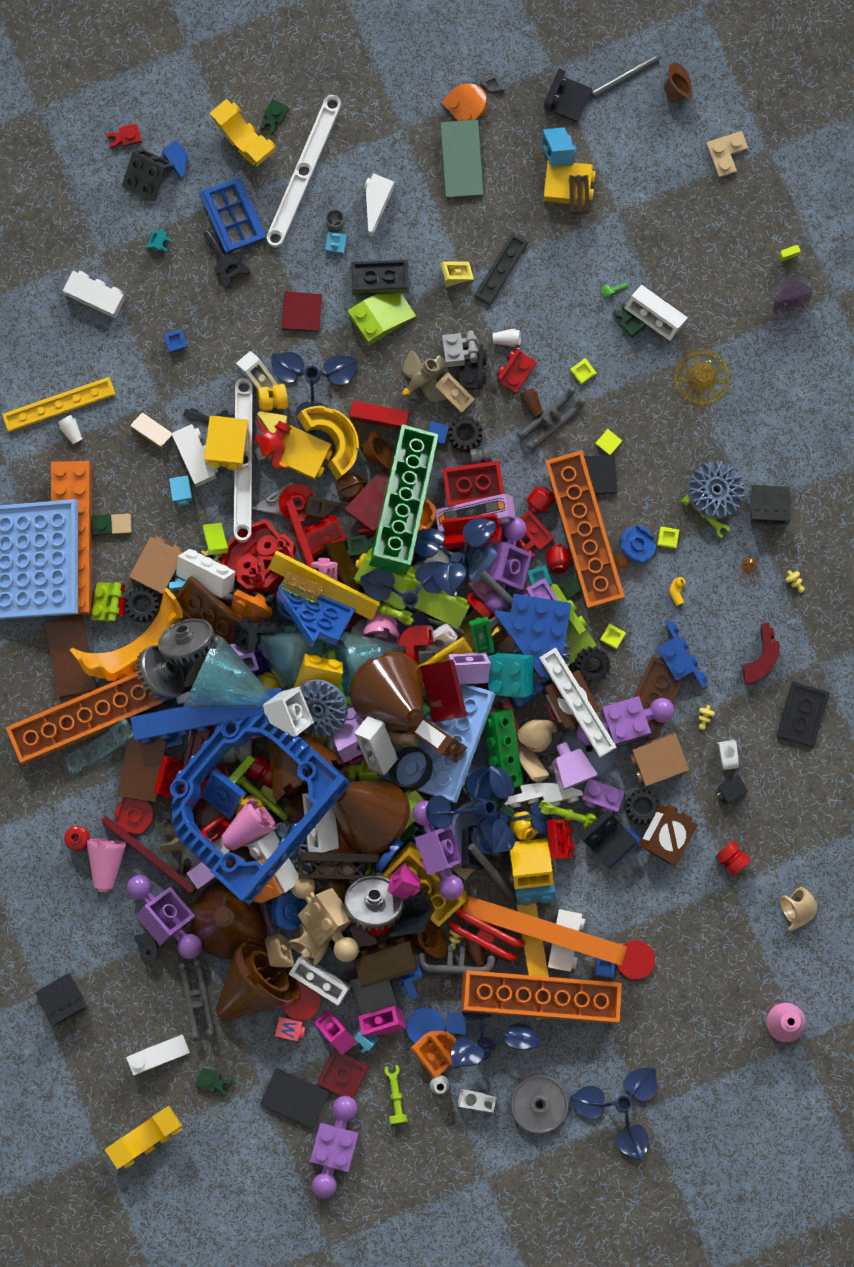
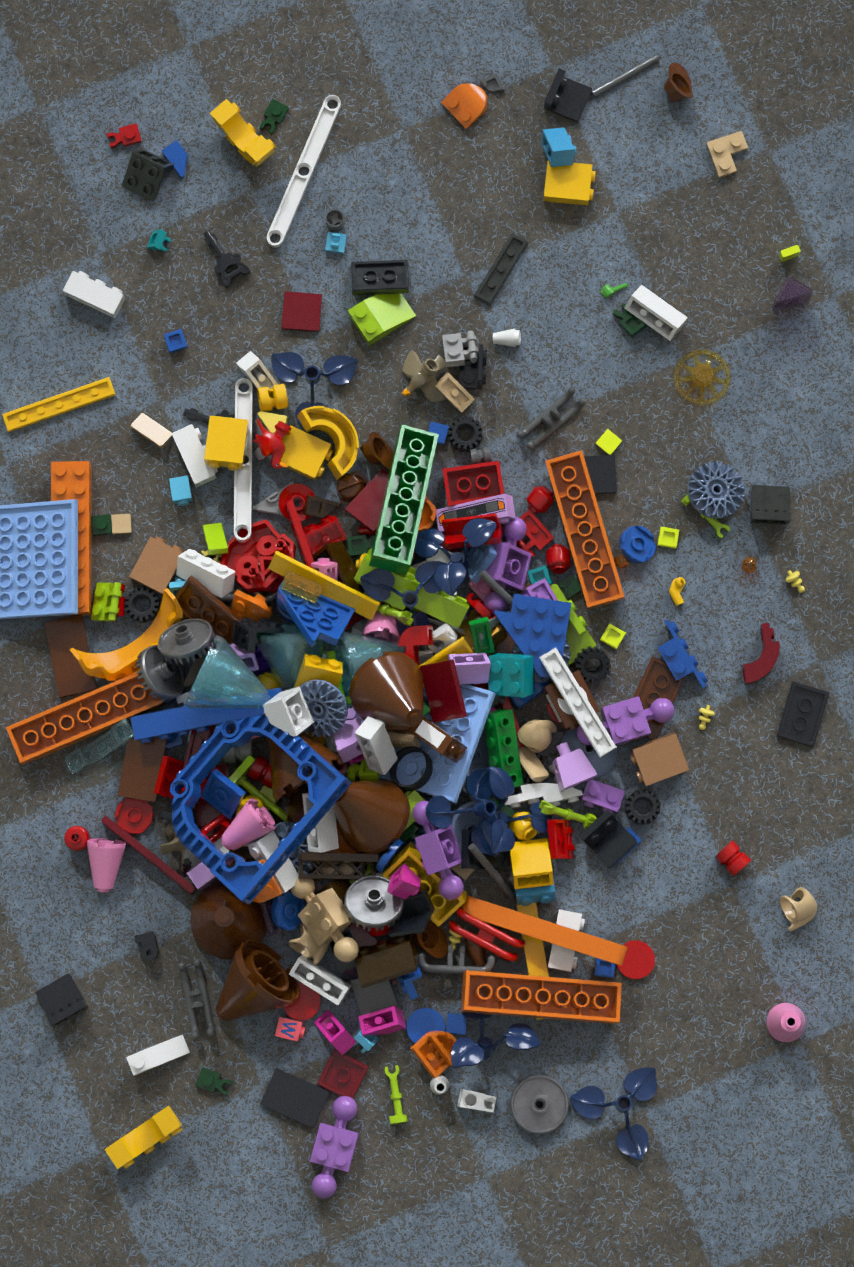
(70, 429): white cone -> none
(164, 916): medium lavender brick -> none
(233, 215): blue piece -> none
(279, 951): tan slope -> none
(377, 196): white slope -> none
(378, 415): red panel -> none
(456, 272): light yellow slope -> none
(461, 158): sand green tile -> none
(516, 370): red bracket -> none
(531, 402): reddish brown cone -> none
(579, 178): dark brown tile -> none
(583, 371): neon yellow tile -> none
(668, 834): reddish brown brick -> none
(728, 754): white leg -> none
(731, 790): black brick -> none

